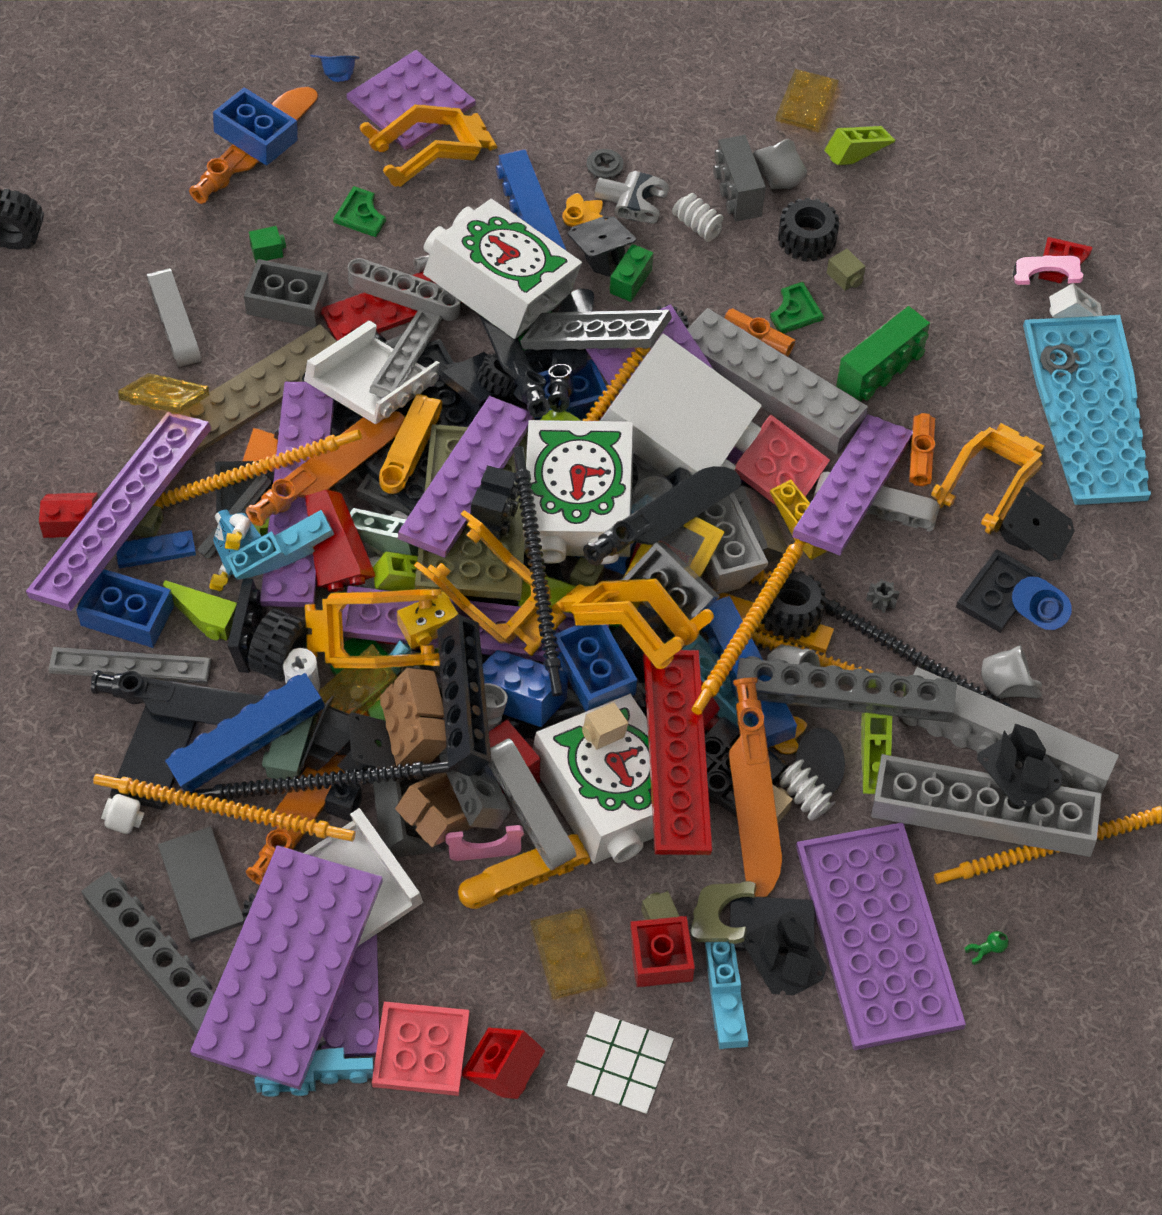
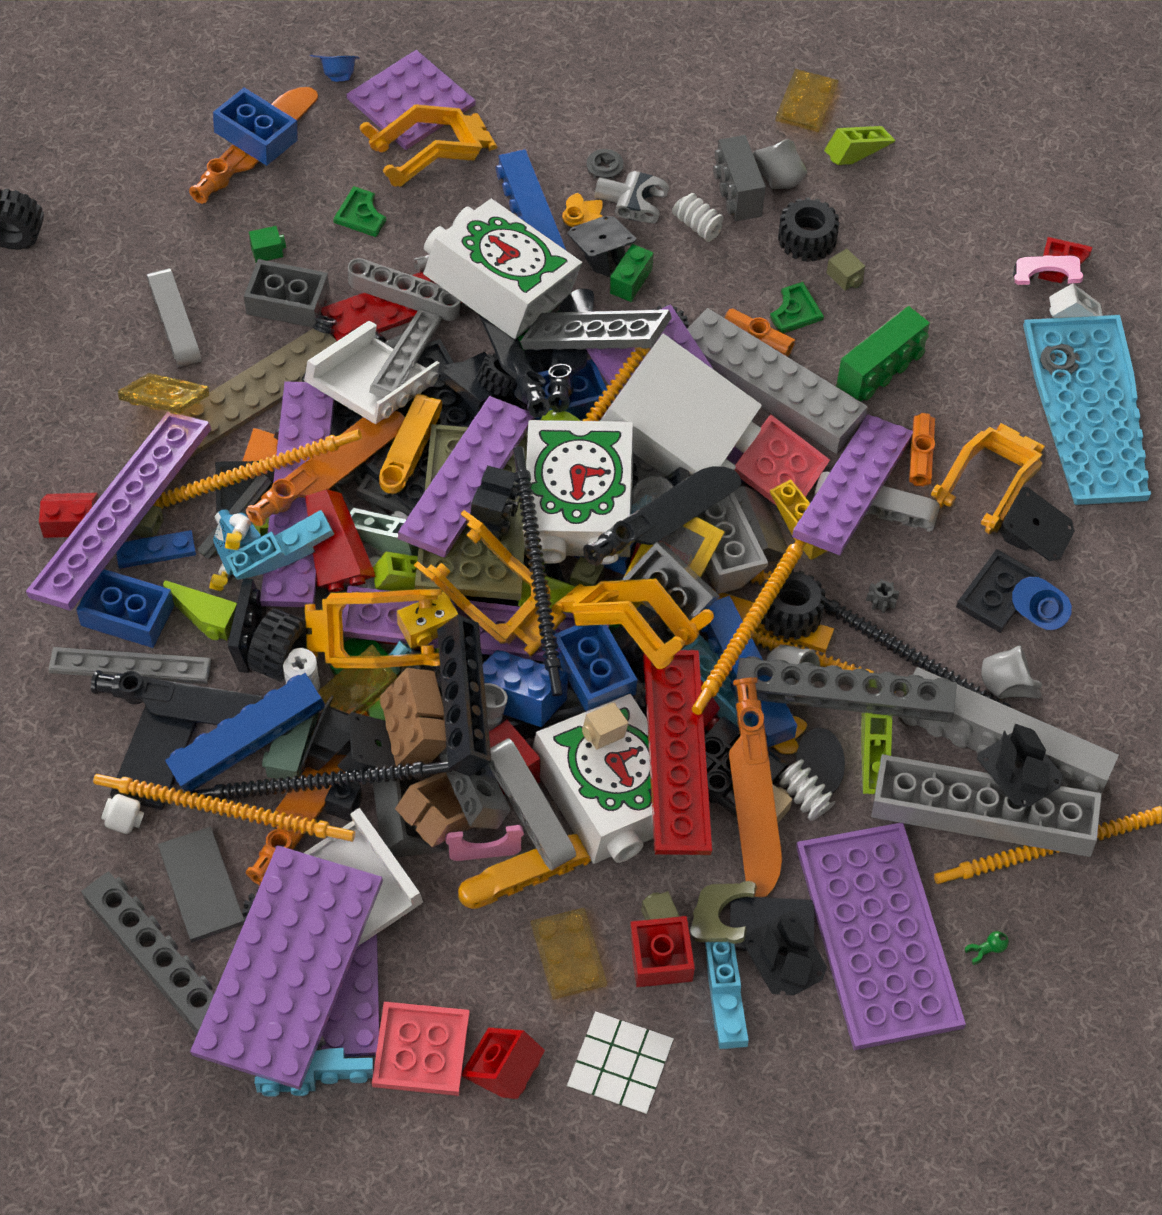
(324, 324): none -> black bush

